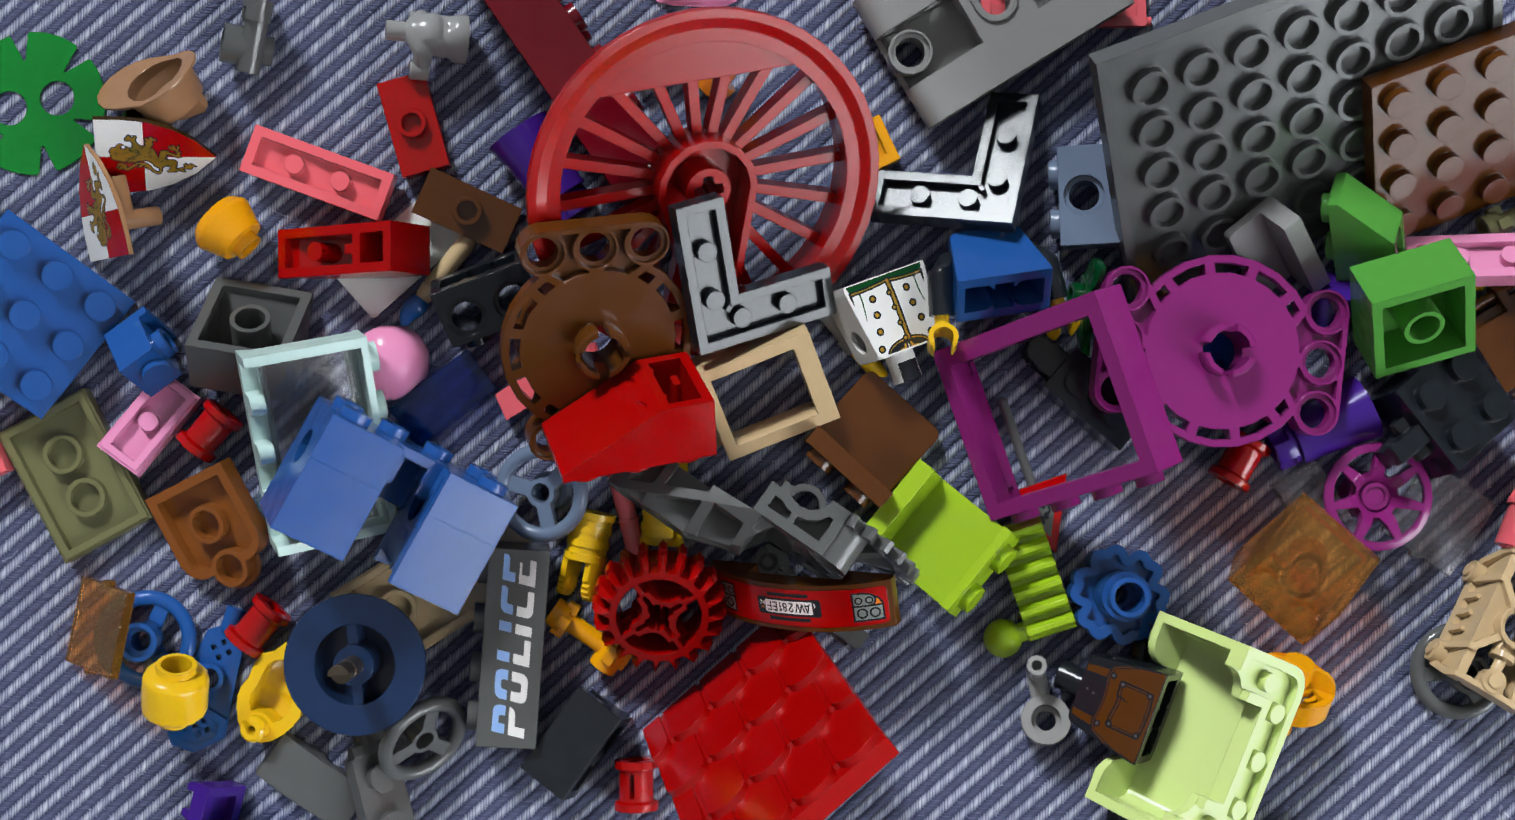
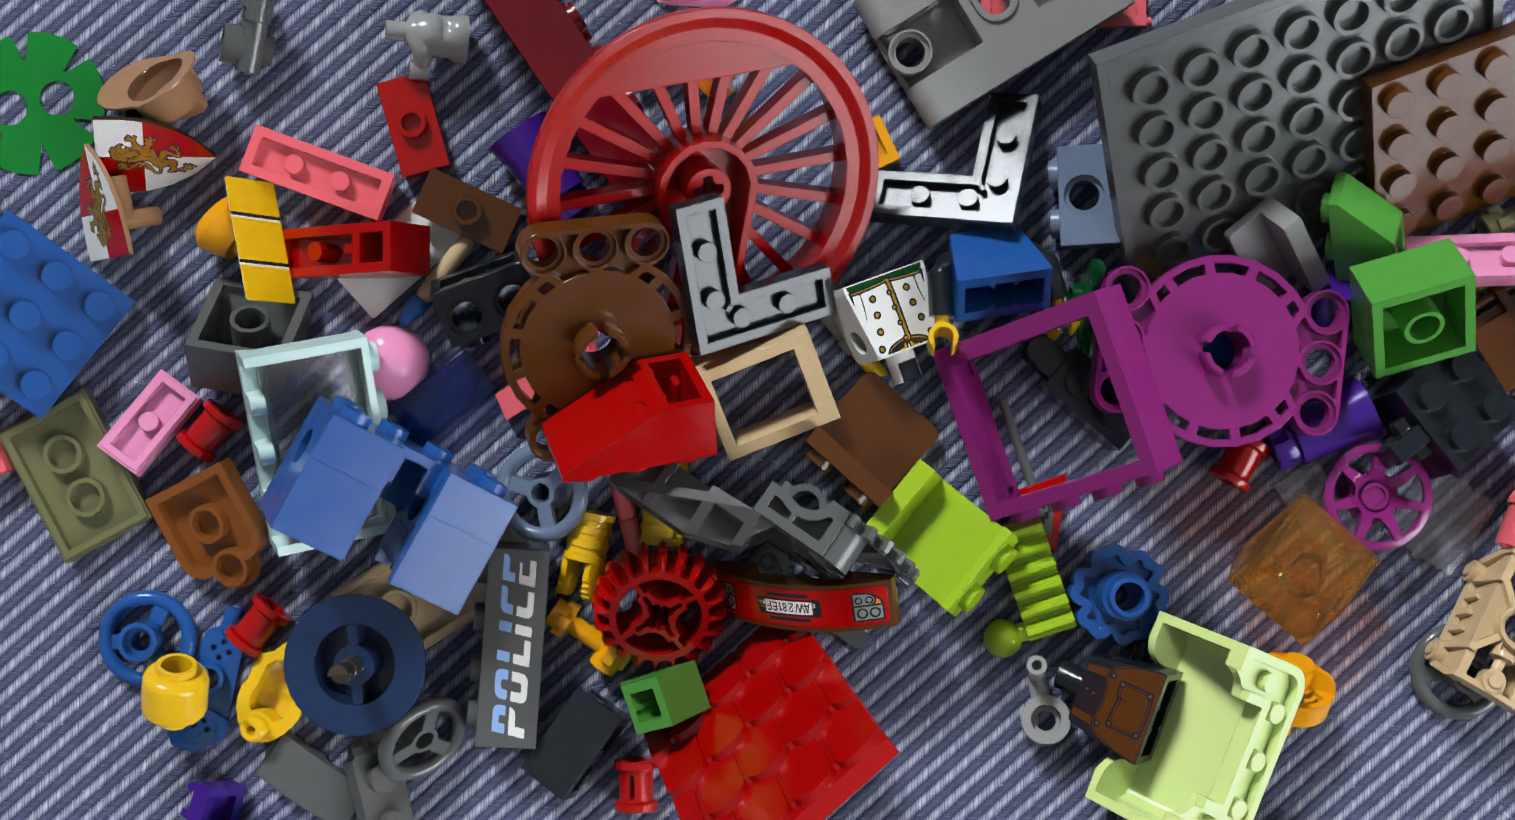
(100, 627): clear orange piece -> none
(144, 351): blue brick -> none
(259, 240): none -> yellow sticker
(664, 697): none -> bright green slope

